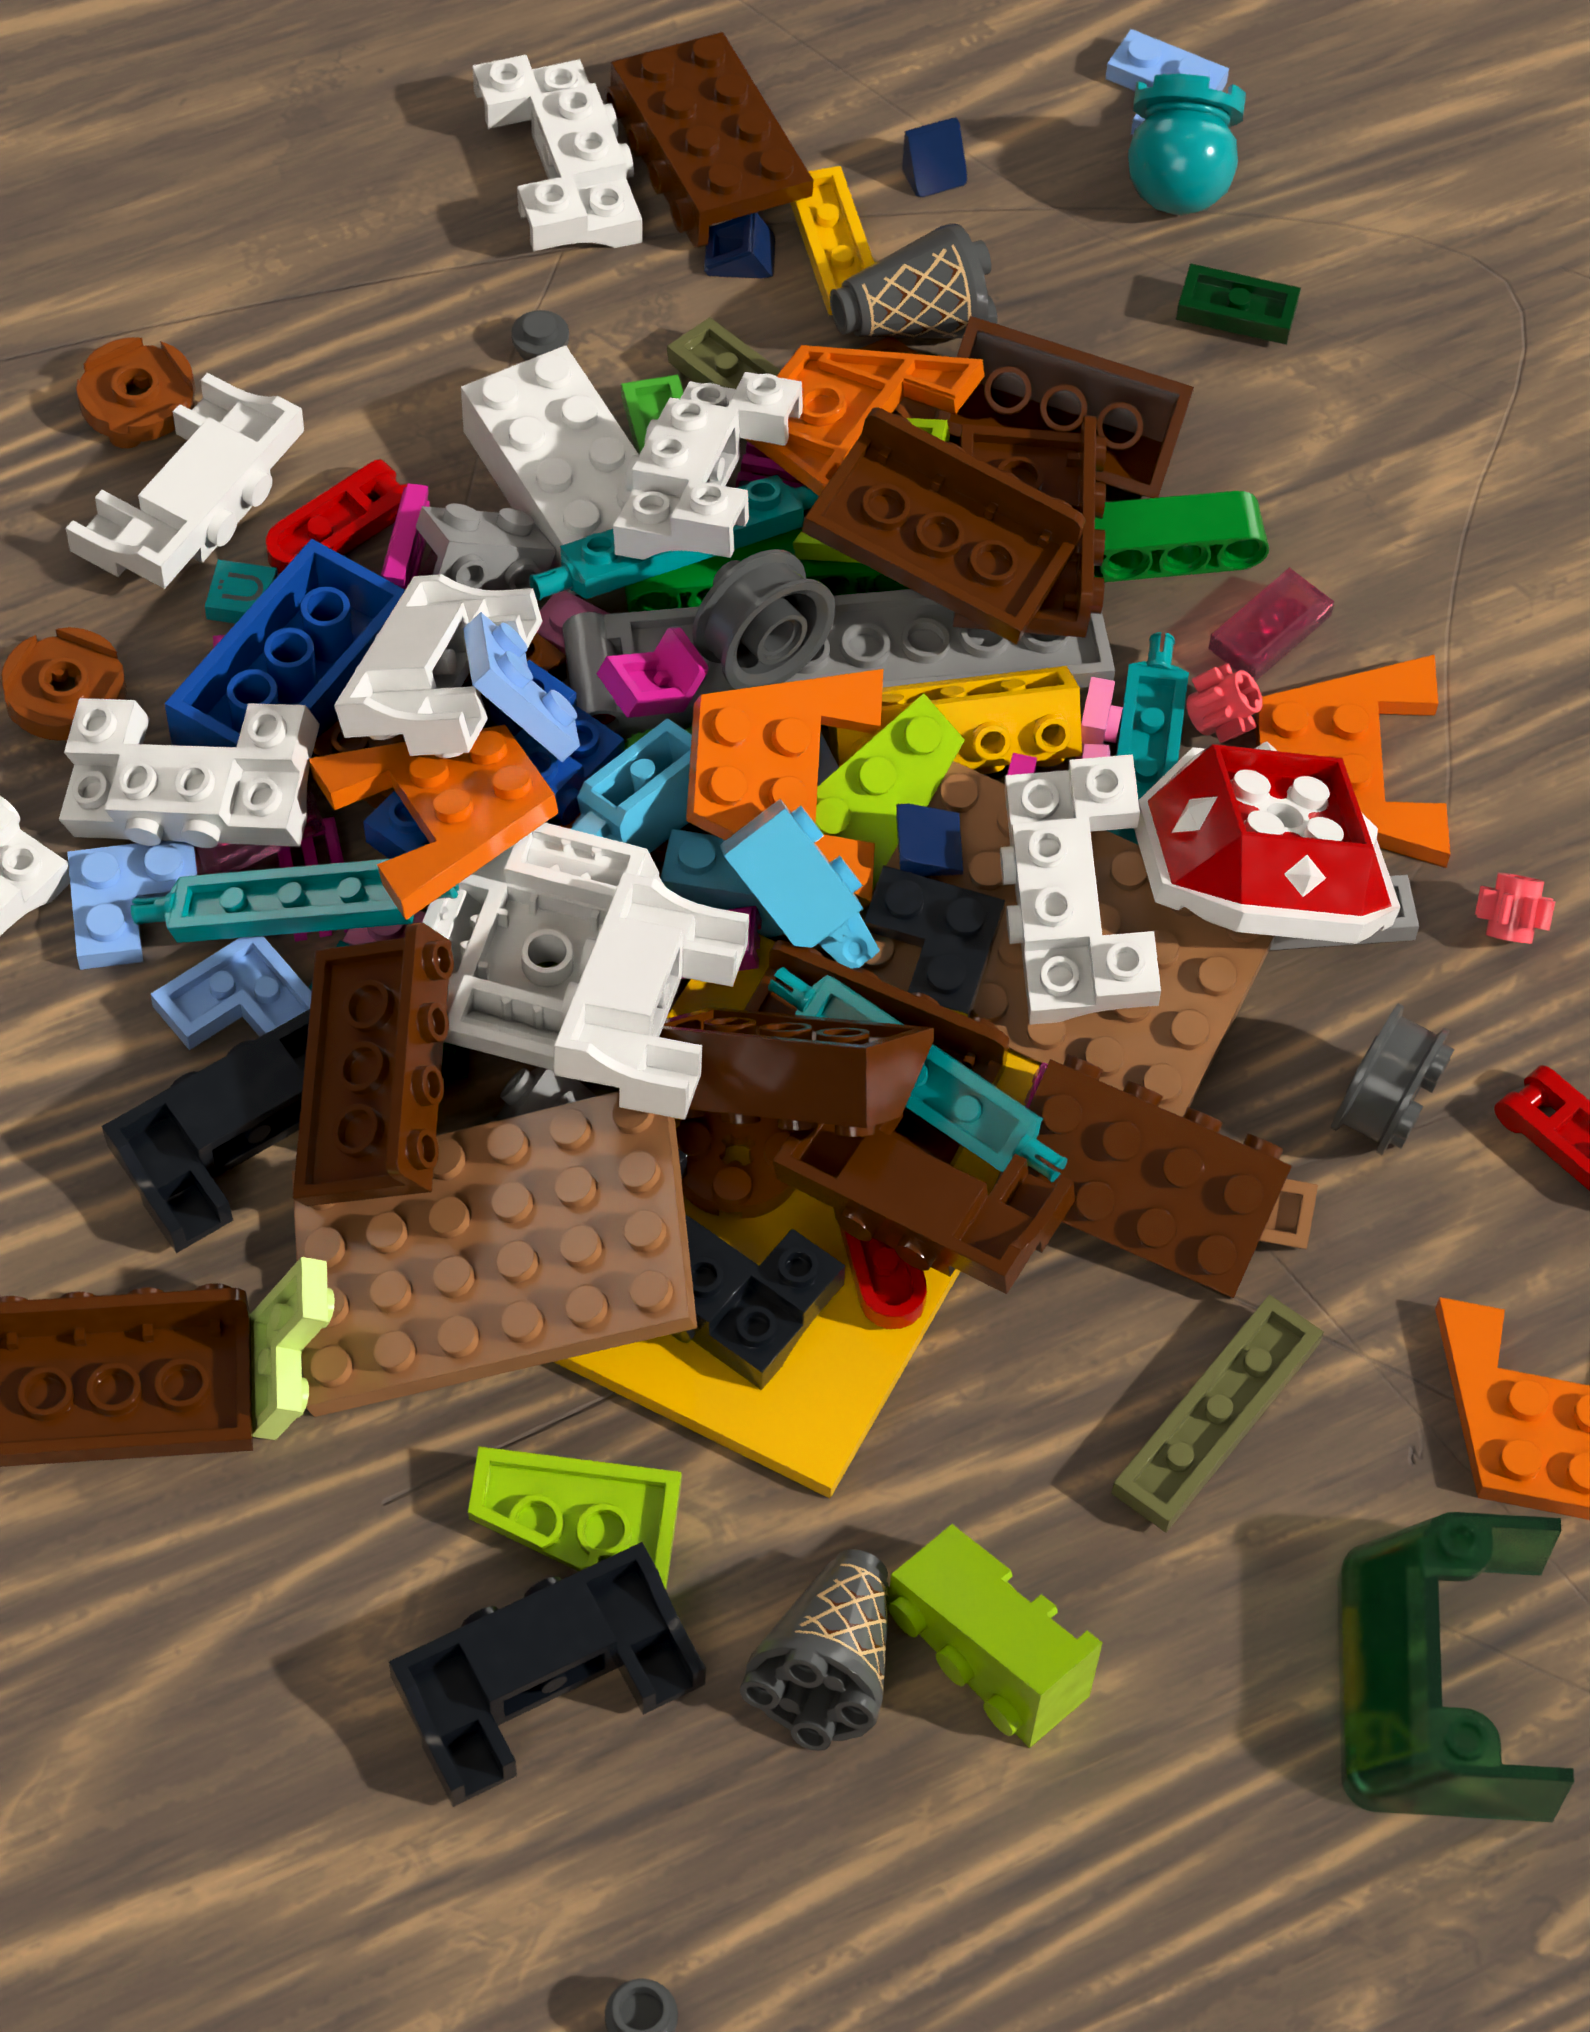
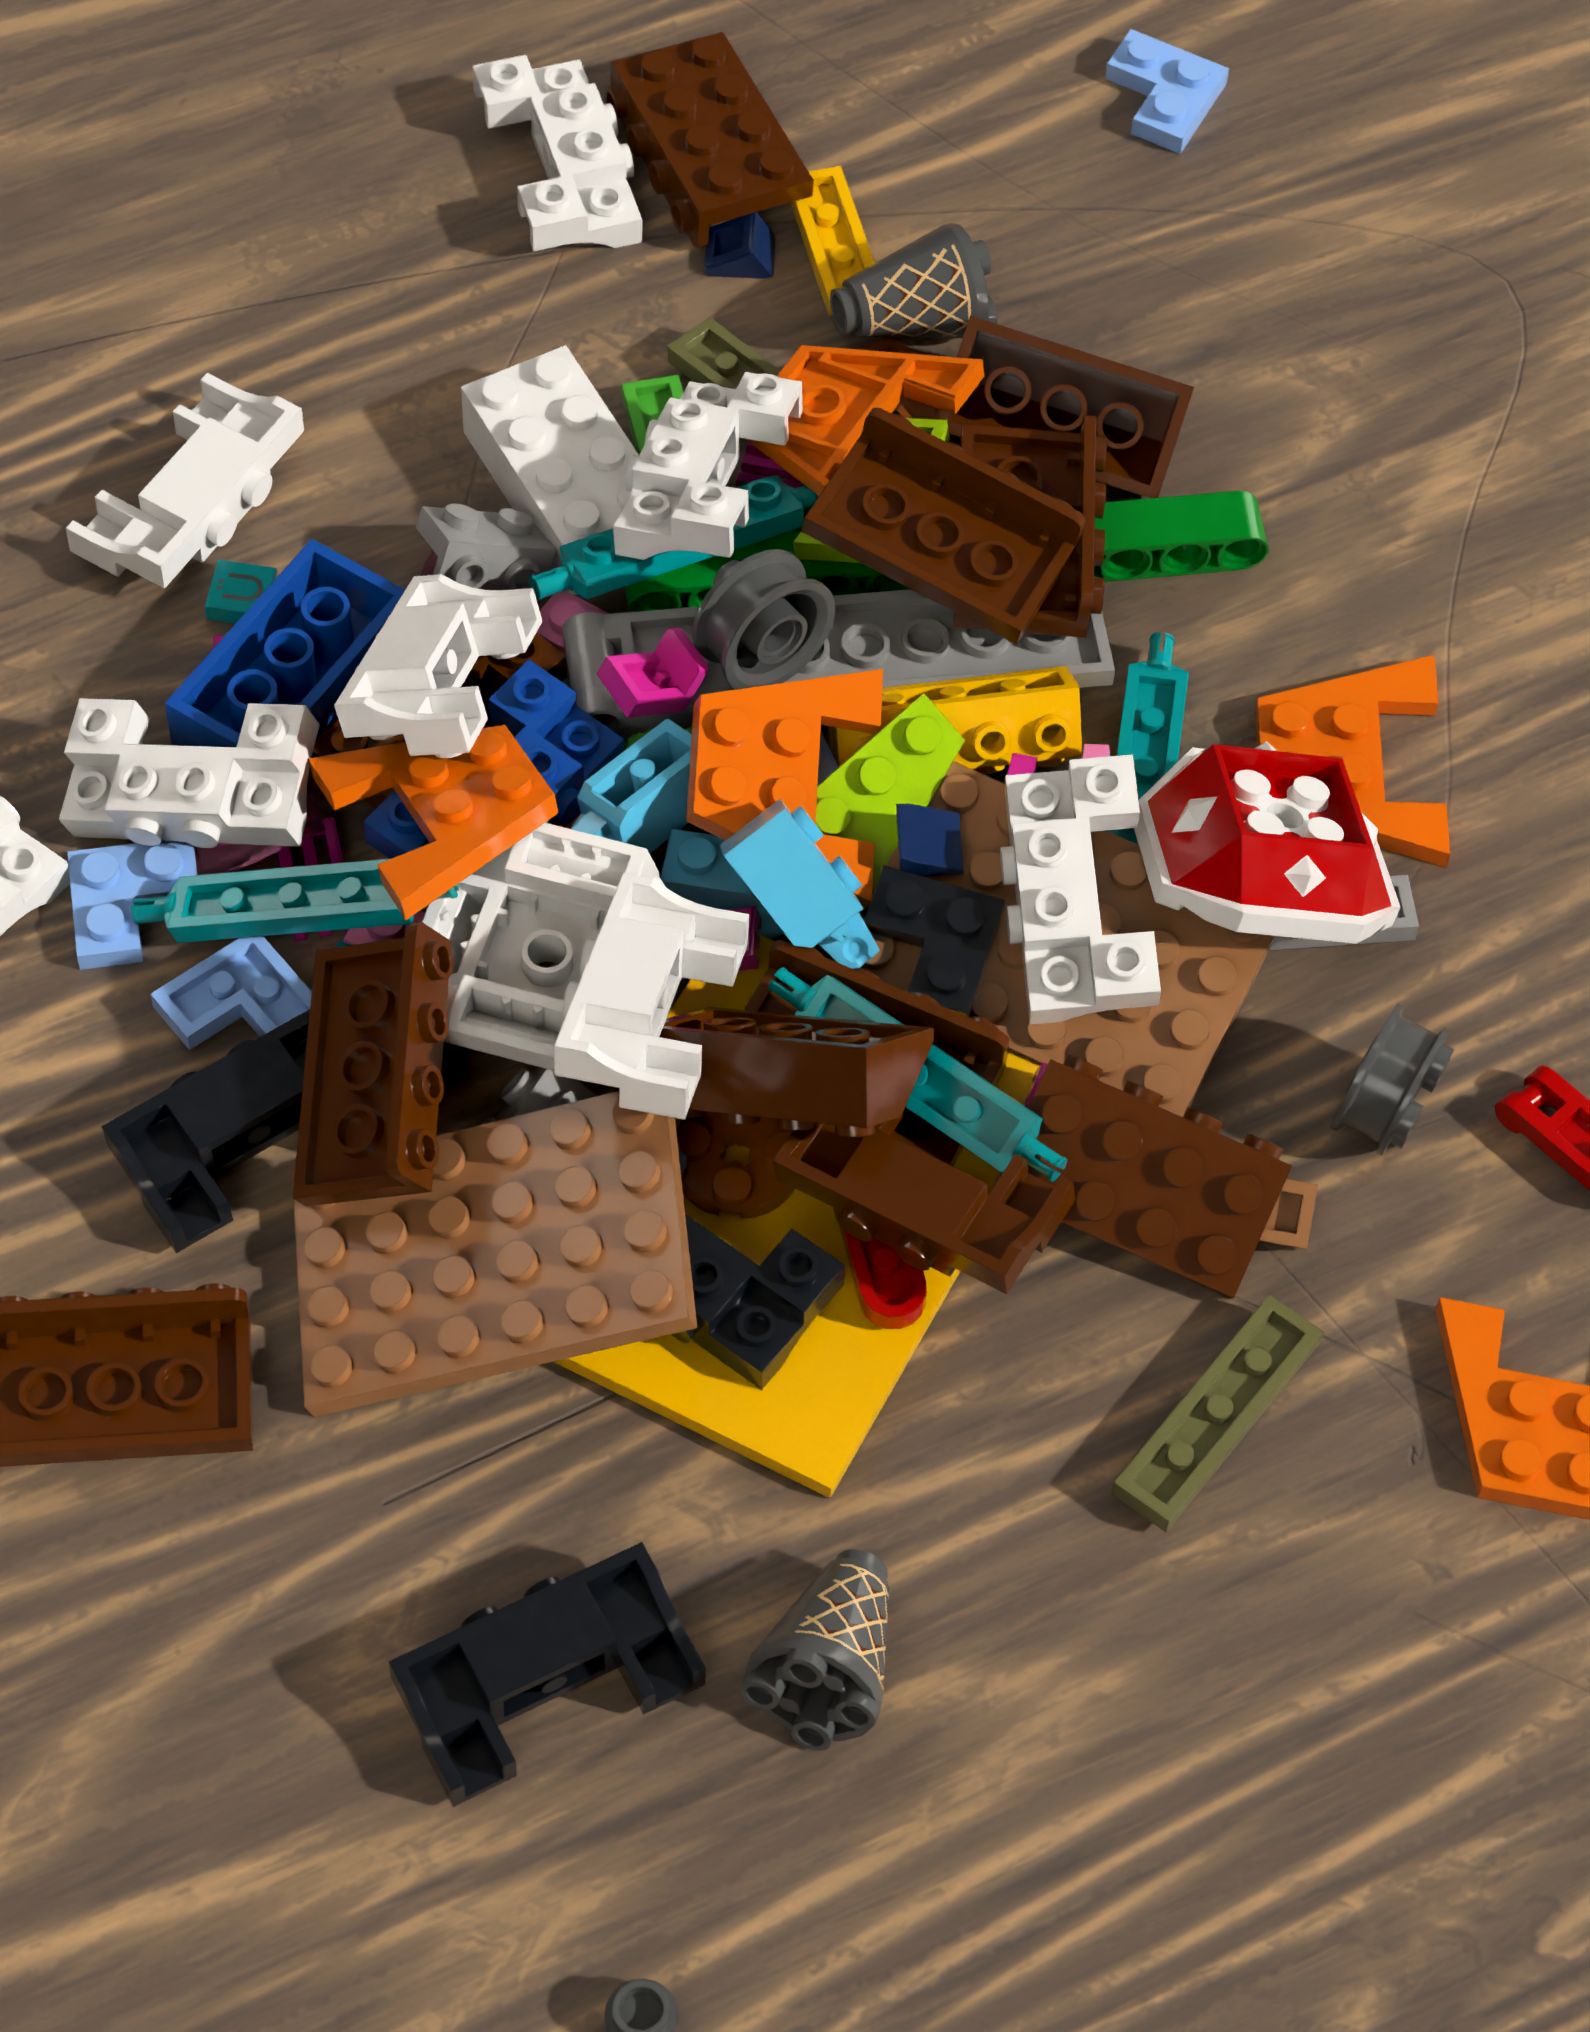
(36, 664): dark orange plate -> none
(134, 417): dark orange plate -> none
(279, 1332): yellowish green plate -> none
(339, 516): red plate -> none
(406, 542): dark pink tile -> none
(503, 676): light blue plate -> none
(539, 333): dark grey plate -> none
(576, 1506): lime wing -> none
(934, 157): dark blue slope -> none
(993, 1636): lime wedge -> none
(1100, 718): bright pink plate -> none
(1184, 147): teal tile -> none
(1224, 702): coral gear -> none
(1238, 303): dark green plate -> none
(1271, 624): clear pink plate -> none
(1396, 1736): clear green windscreen -> none
(1515, 908): coral gear -> none

